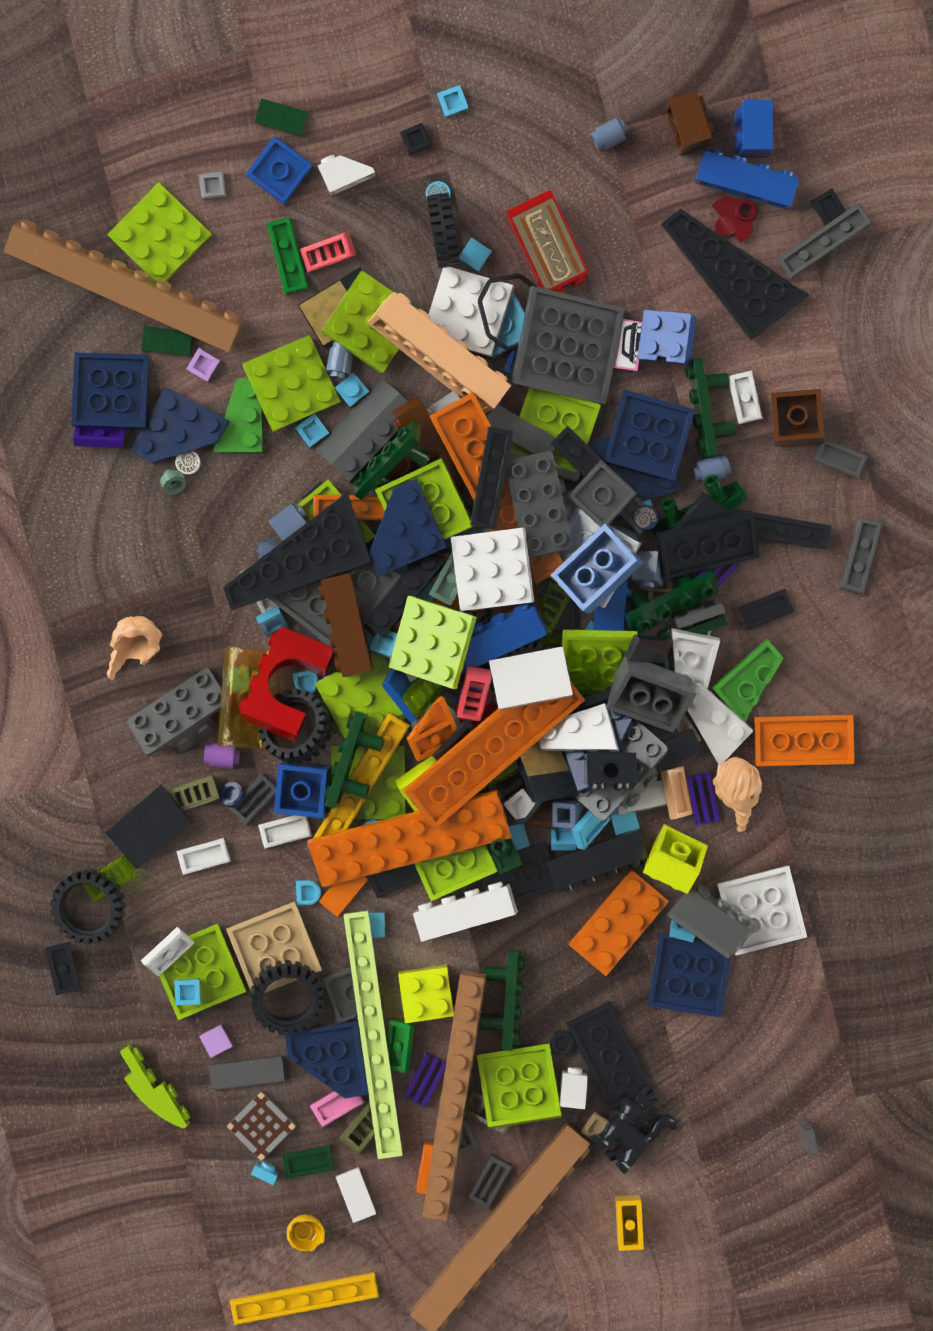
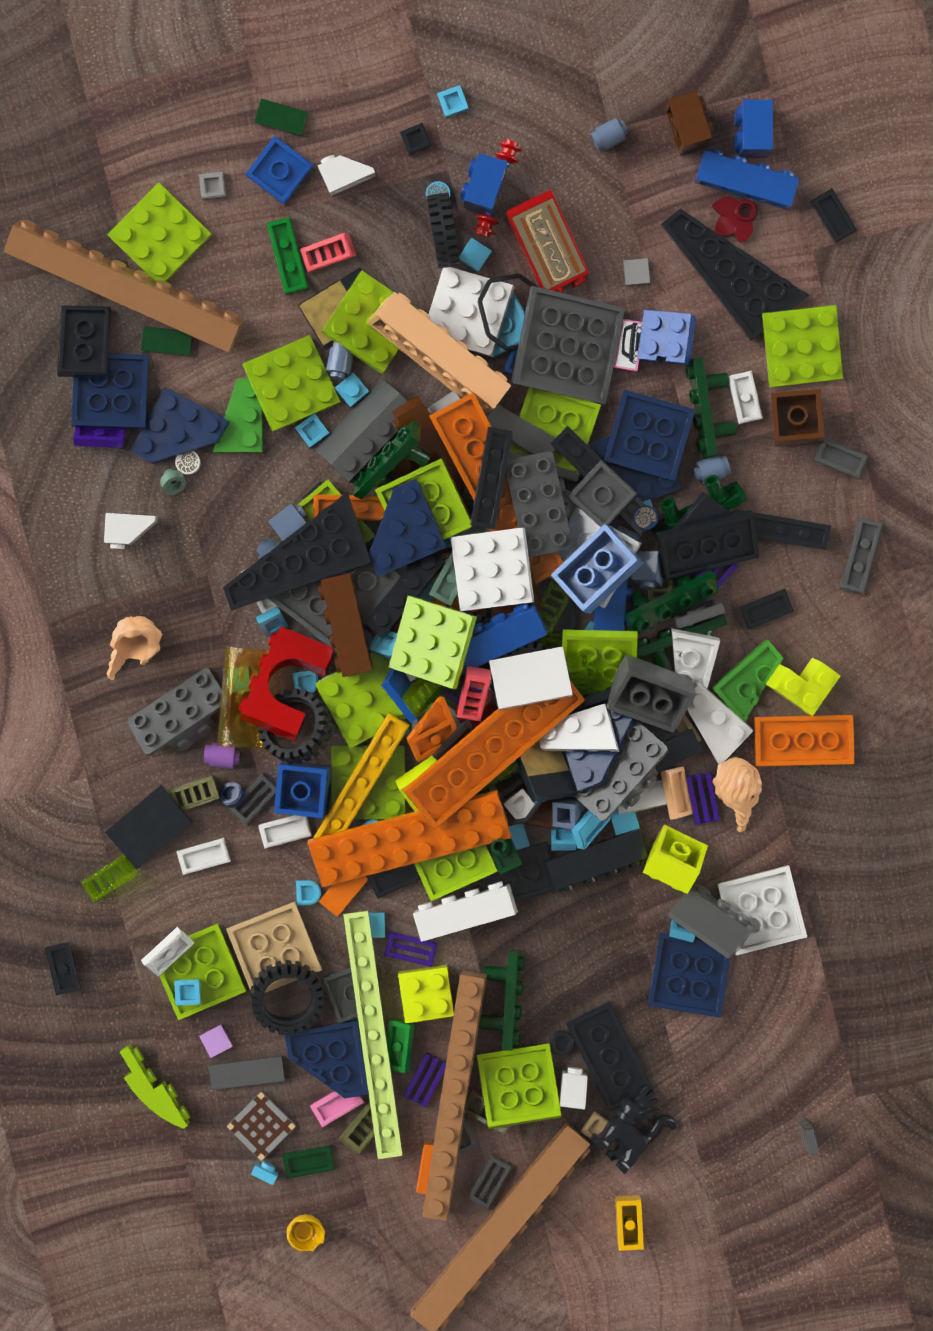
(68, 926): black tyre -> none
(84, 341): none -> black tile
(126, 528): none -> white slope
(203, 365): lavender tile -> none
(304, 1298): yellow tile -> none
(348, 747): dark green plate -> none
(356, 1194): white tile -> none
(390, 943): none -> dark purple tile
(485, 184): none -> blue brick
(618, 922): orange plate -> none
(623, 762): black brick -> none
(636, 272): none -> light grey tile
(648, 648): black tile -> none
(802, 345): none -> lime plate
(806, 690): none -> neon yellow brick
(824, 241): dark grey tile -> none

